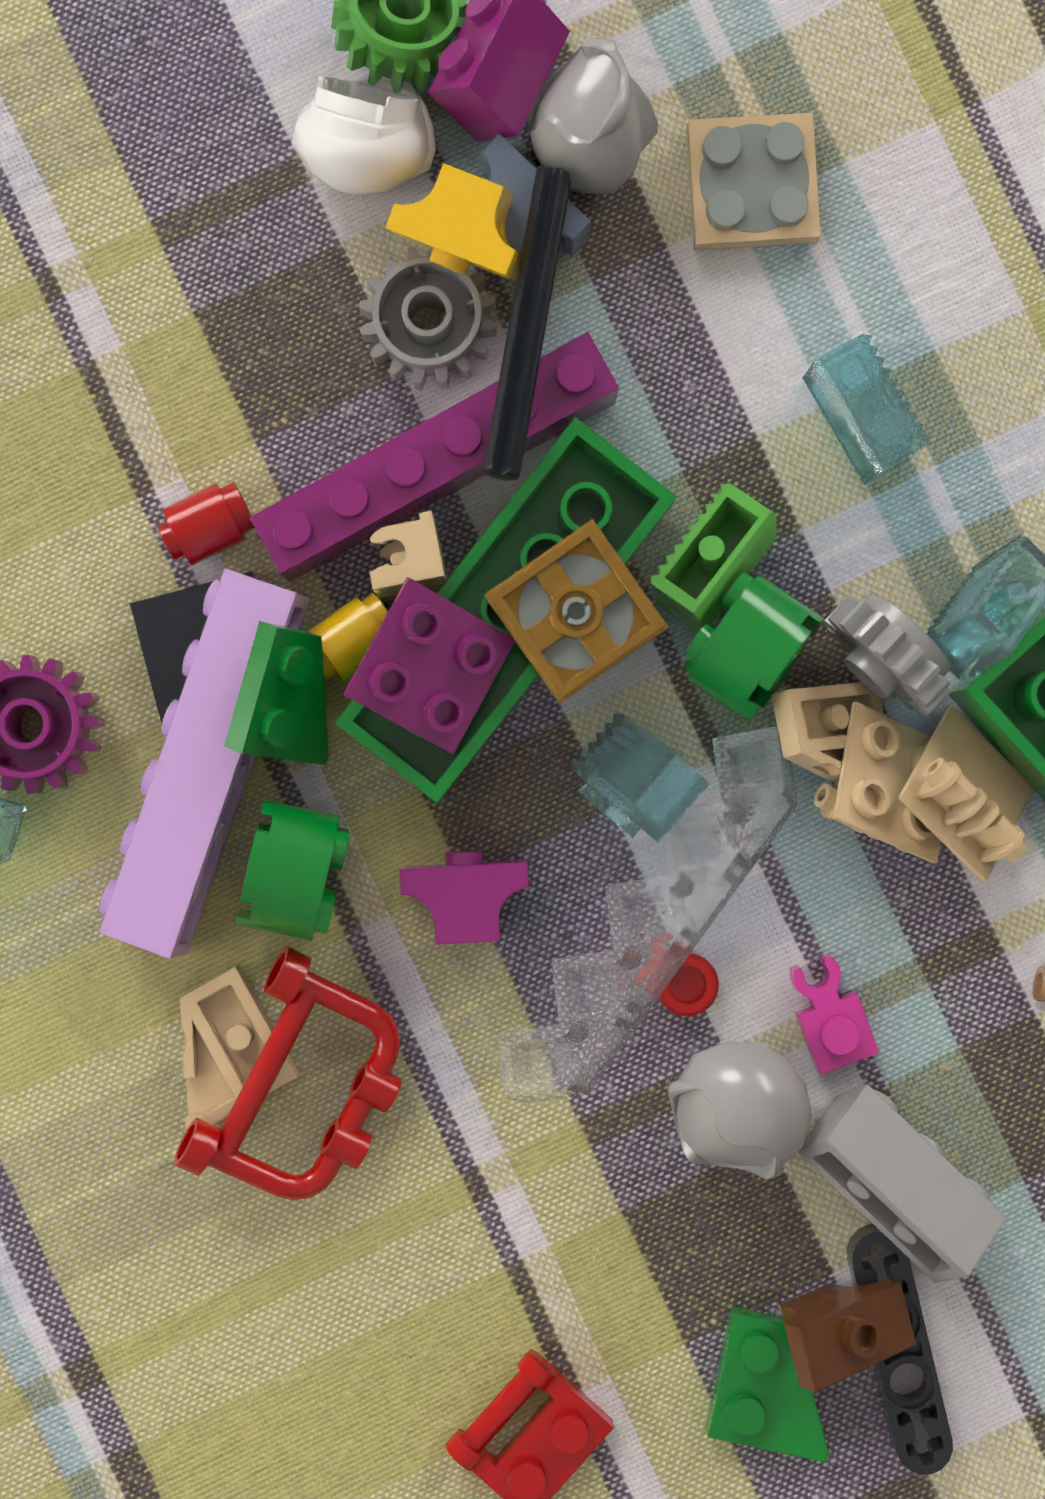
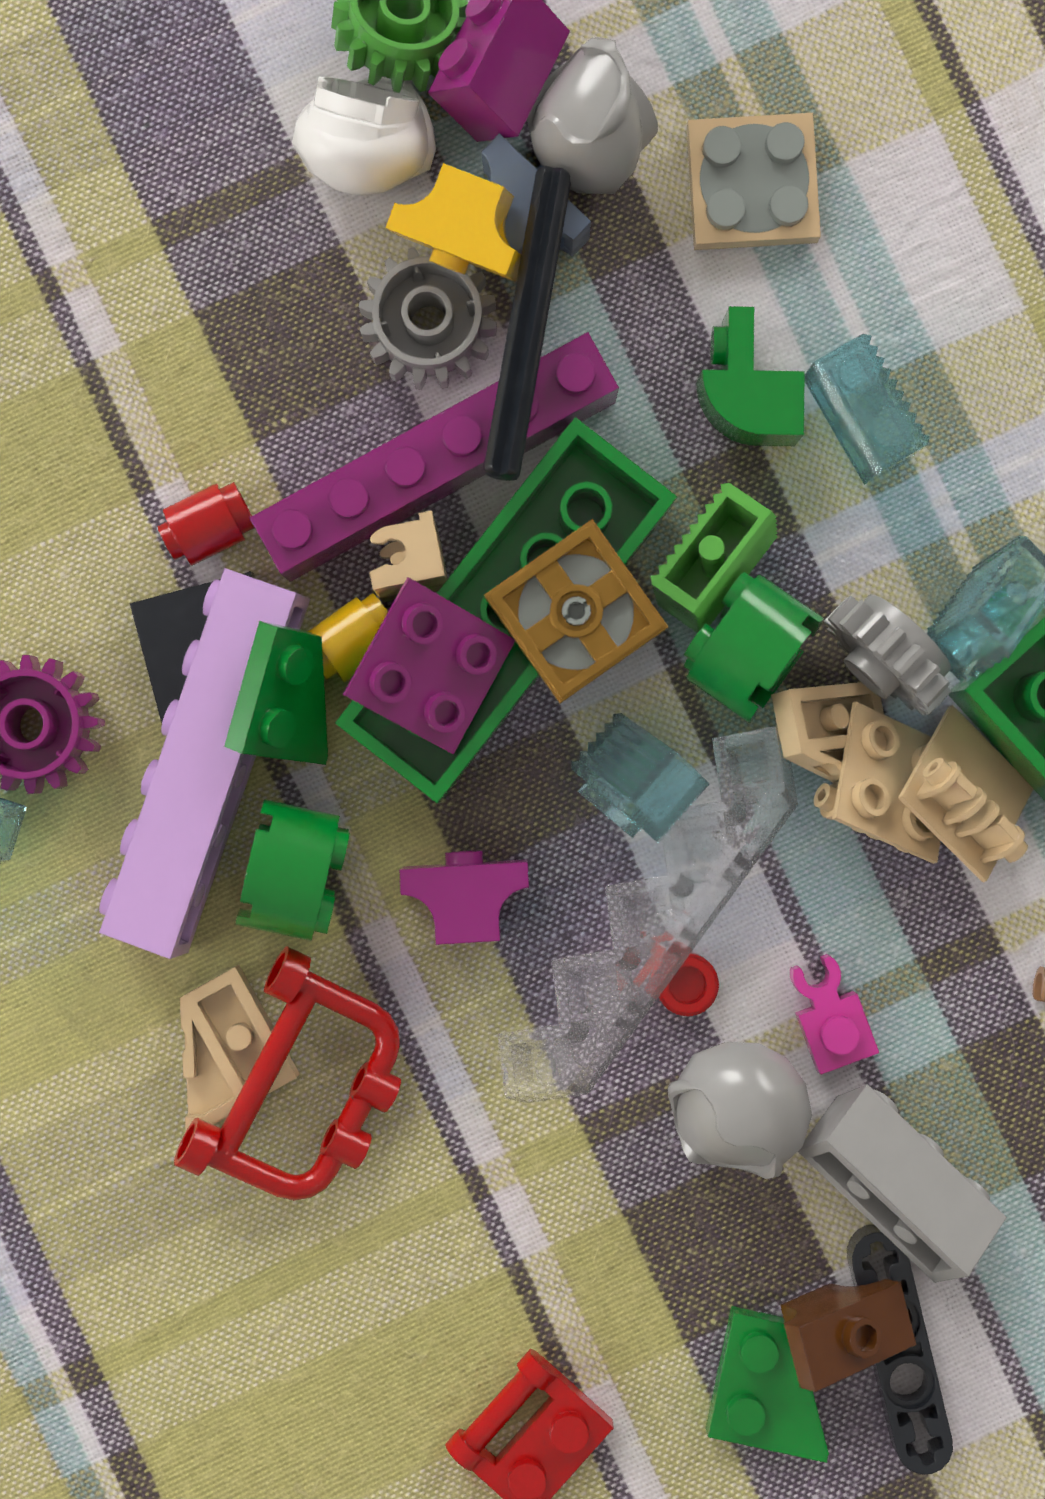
(747, 402): none -> green brick

